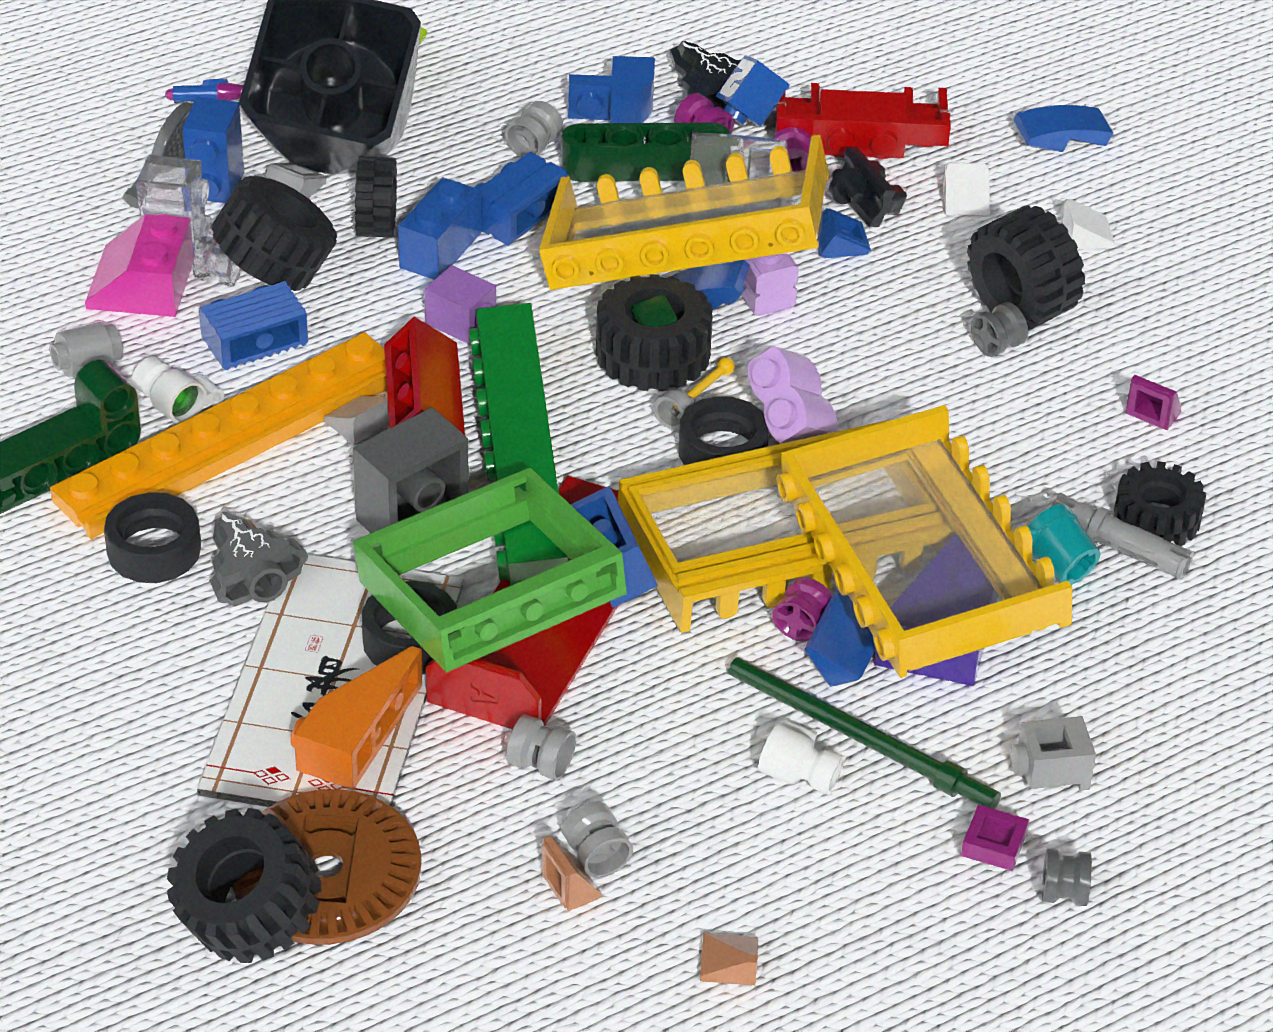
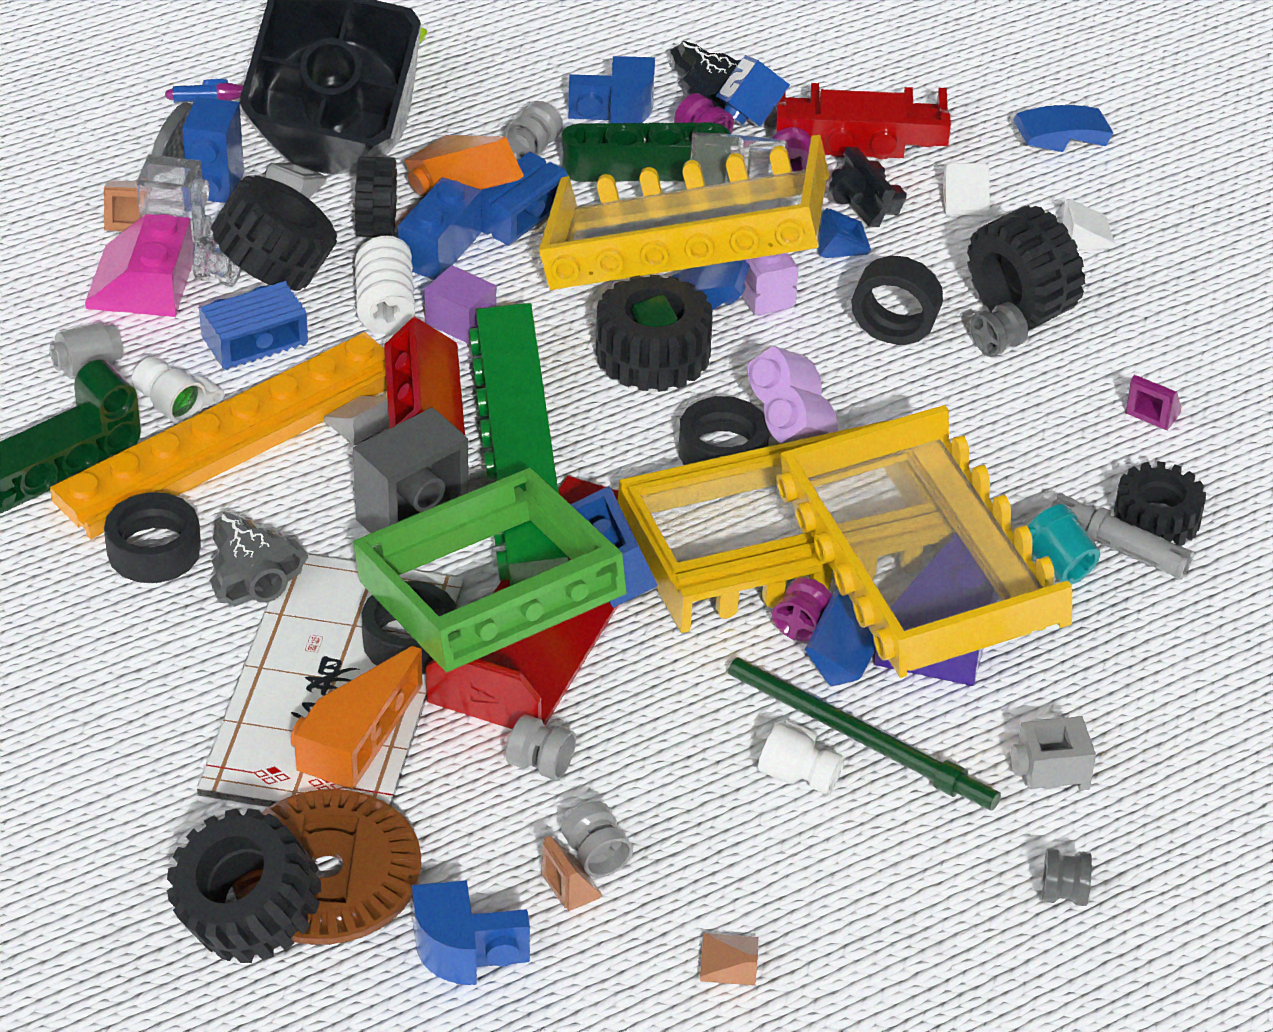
(120, 205): none -> nougat slope
(384, 284): none -> white piece
(456, 941): none -> blue brick
(466, 159): none -> orange slope
(681, 401): light grey hinge -> none
(907, 275): none -> black tyre
(995, 837): magenta plate -> none

